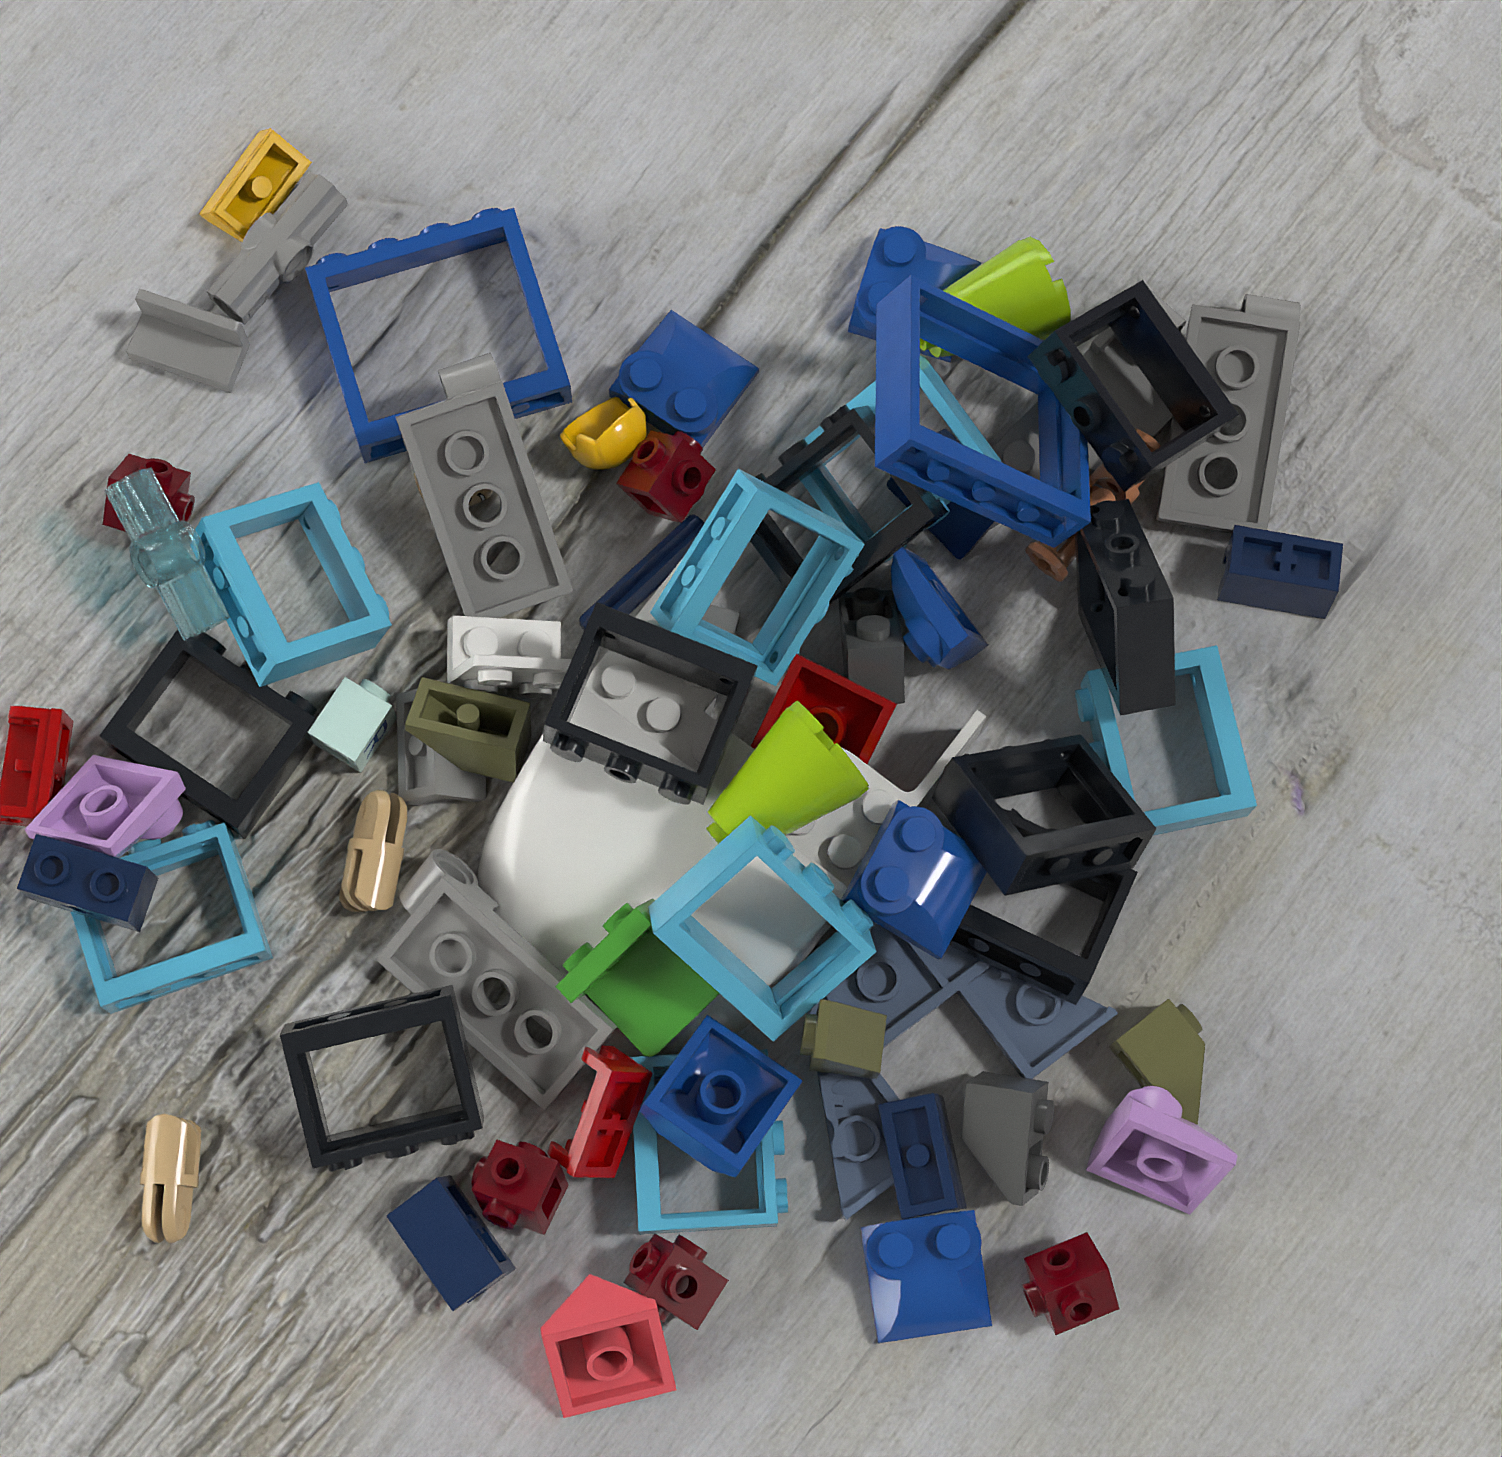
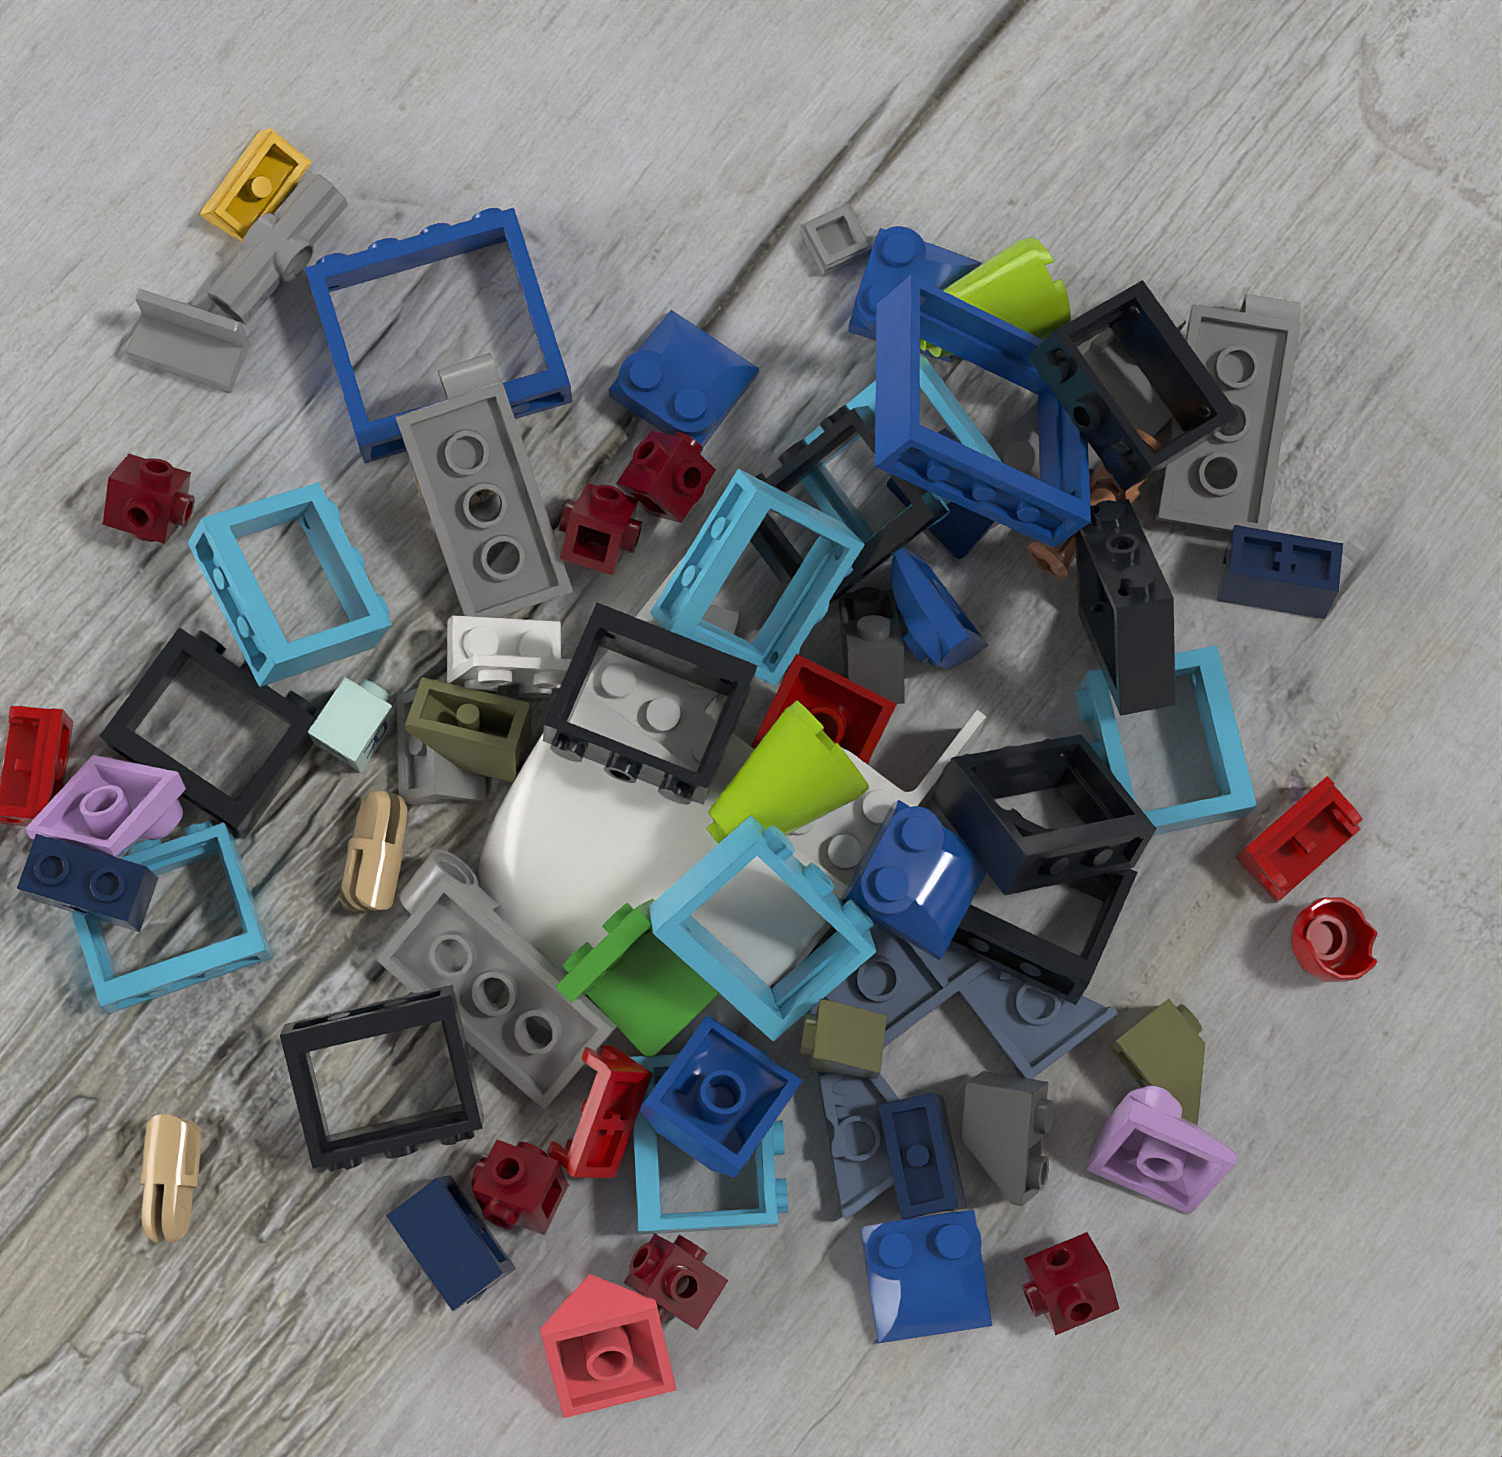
(167, 553): clear light blue piece -> none
(600, 528): none -> dark red brick
(606, 434): yellow hair -> none
(649, 571): dark blue axle -> none
(835, 239): none -> light grey tile
(1301, 839): none -> red hinge
(1333, 940): none -> red hair

